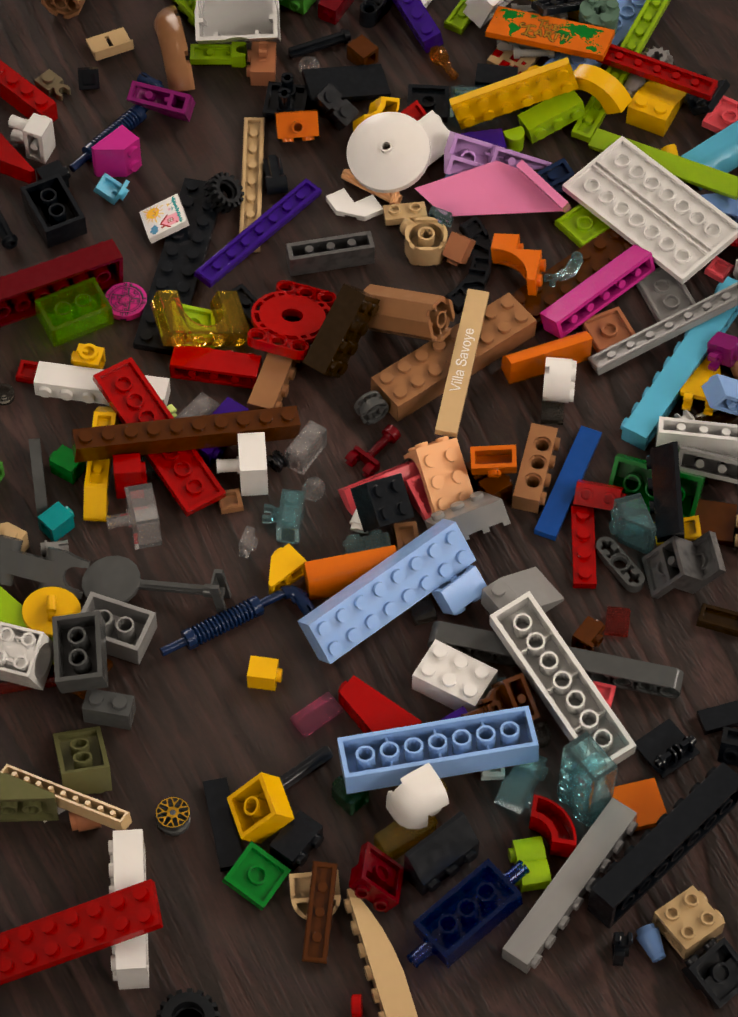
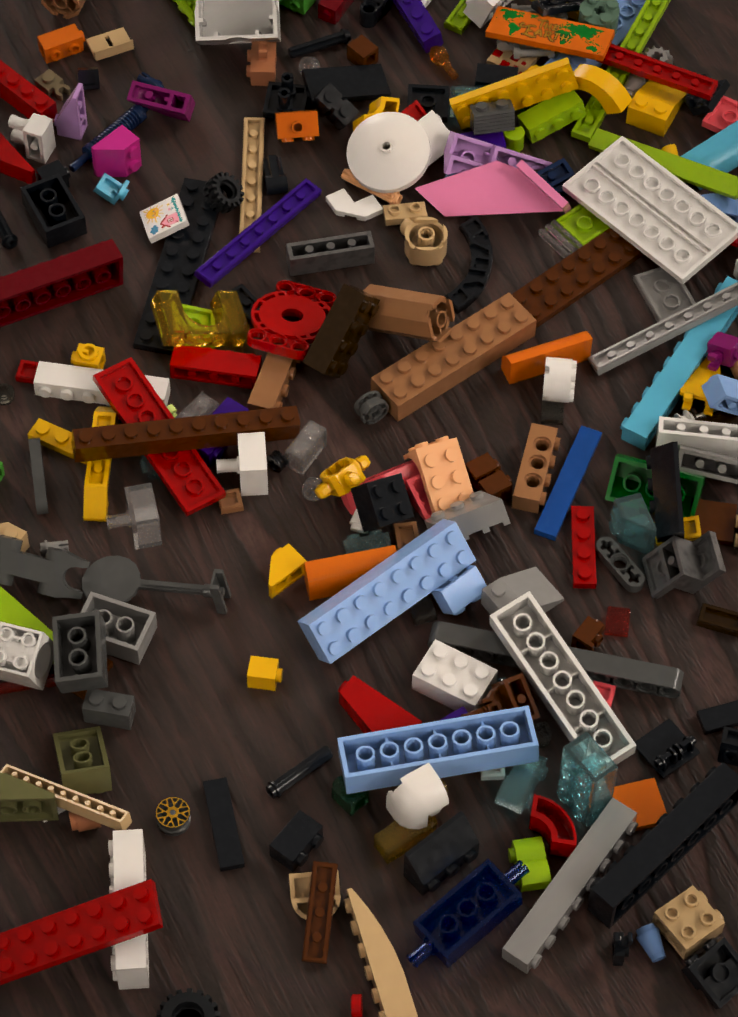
(45, 604): yellow shield -> none
(53, 437): none -> yellow plate
(56, 521): teal brick -> none
(61, 43): none -> orange brick
(64, 466): green brick -> none
(72, 118): none -> lavender slope
(74, 311): clear neon green brick -> none
(126, 300): dark pink tile -> none
(128, 472): red piece -> none
(174, 49): medium nougat brick -> none
(219, 54): lime plate -> none
(236, 616): dark blue piece -> none
(247, 542): clear plate -> none
(256, 875): green plate -> none
(260, 808): yellow brick -> none
(288, 516): clear light blue brick -> none
(316, 714): clear pink tile -> none
(342, 476): none -> yellow piece
(377, 878): dark red plate -> none
(390, 434): dark red bar -> none
(443, 217): clear light blue tile -> none
(458, 248): nougat brick -> none
(462, 363): tan tile -> none
(492, 117): none -> dark grey brick
(493, 460): orange brick -> none
(529, 263): orange arch -> none
(563, 238): none -> clear tile
(570, 270): clear light blue arm -> none
(597, 291): dark pink brick -> none
(597, 494): red brick -> none
(608, 328): nougat tile -> none
(719, 269): coral tile -> none

